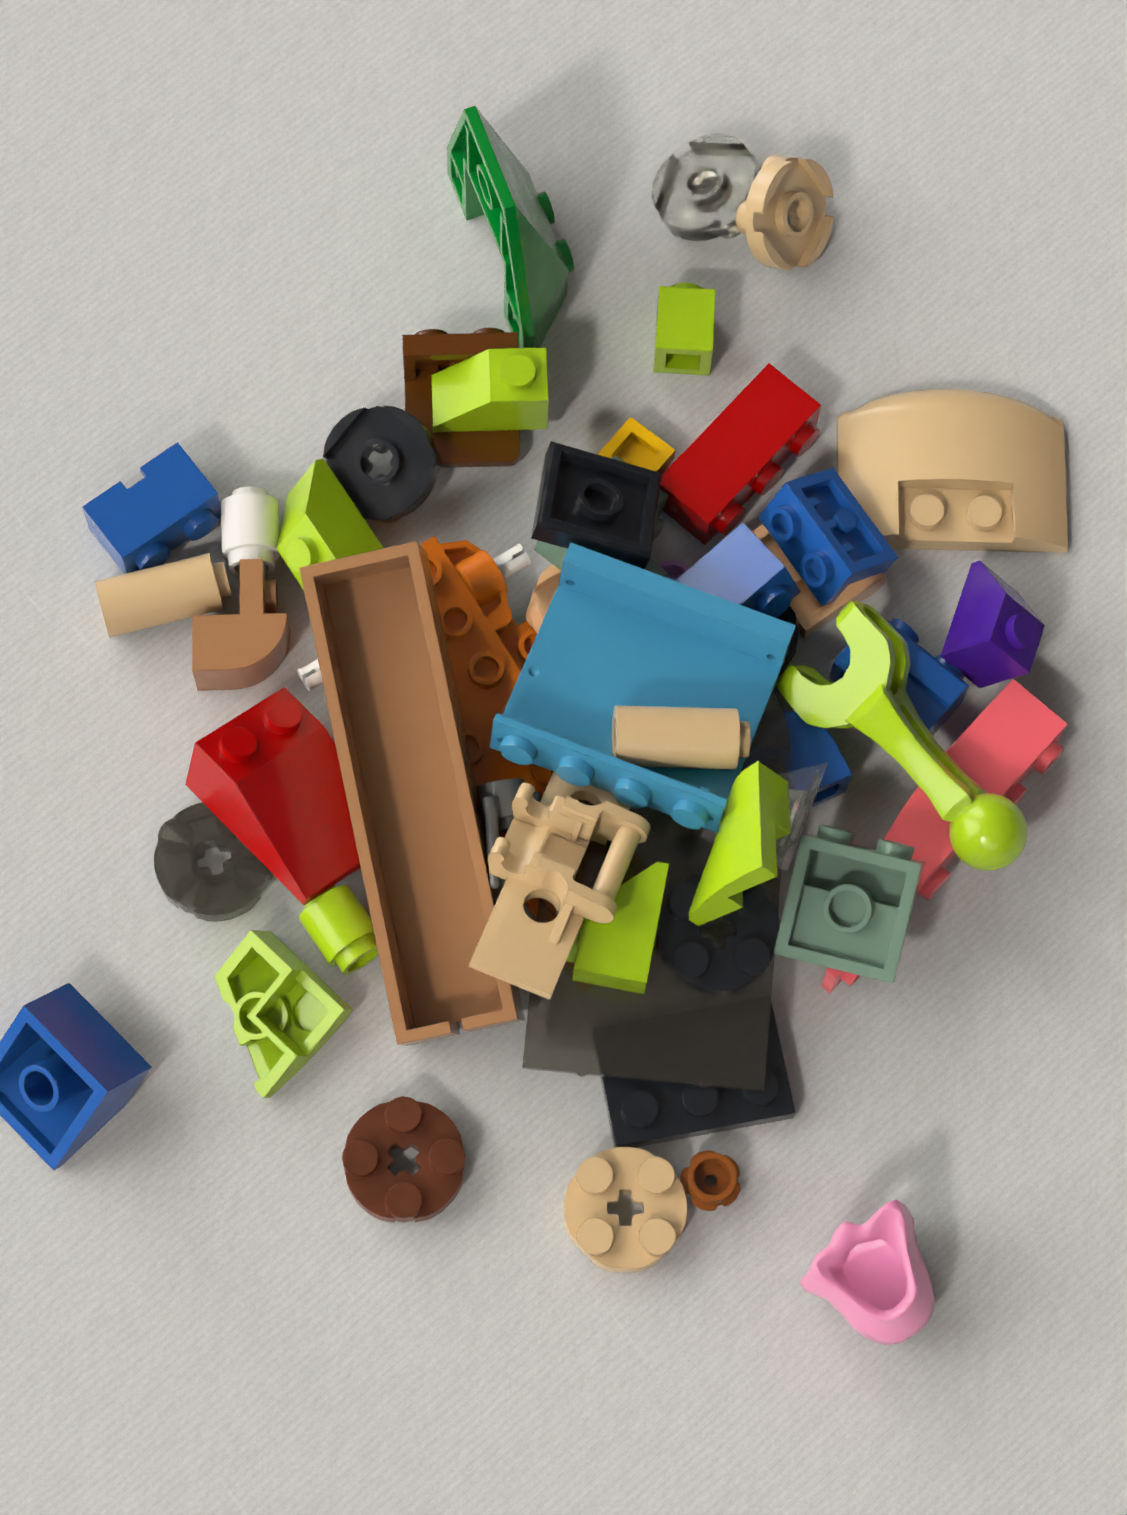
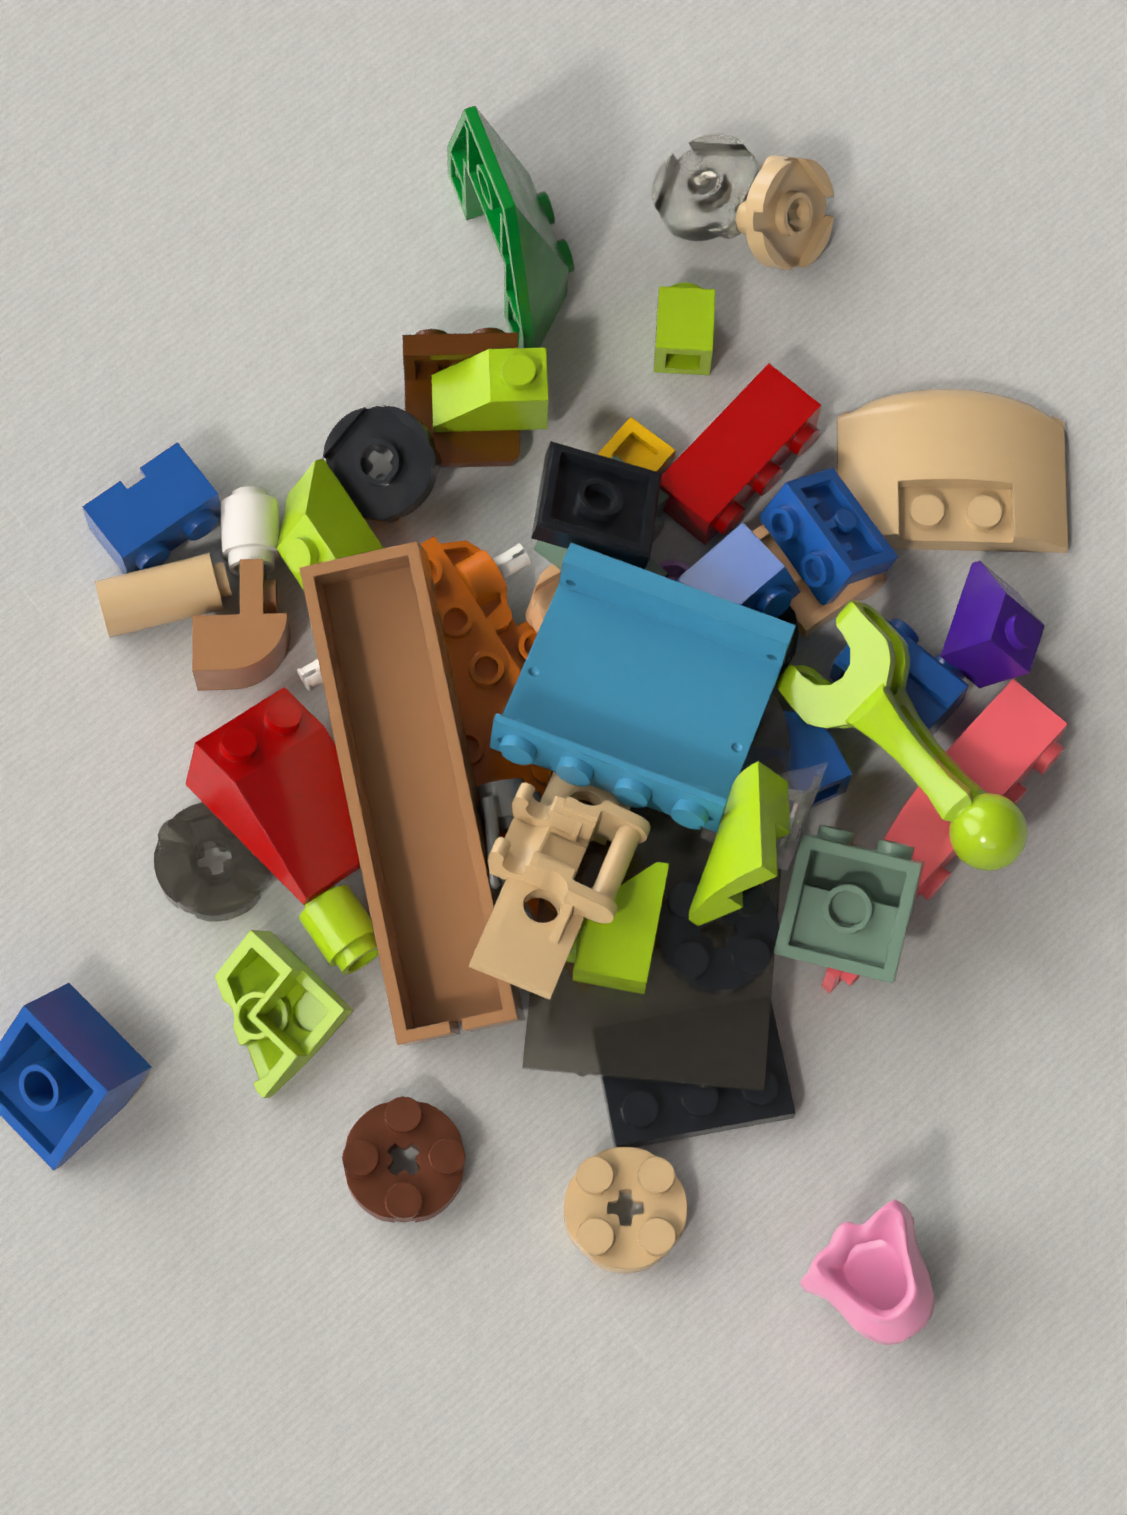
(679, 737): tan brick -> none
(711, 1164): dark orange plate -> none

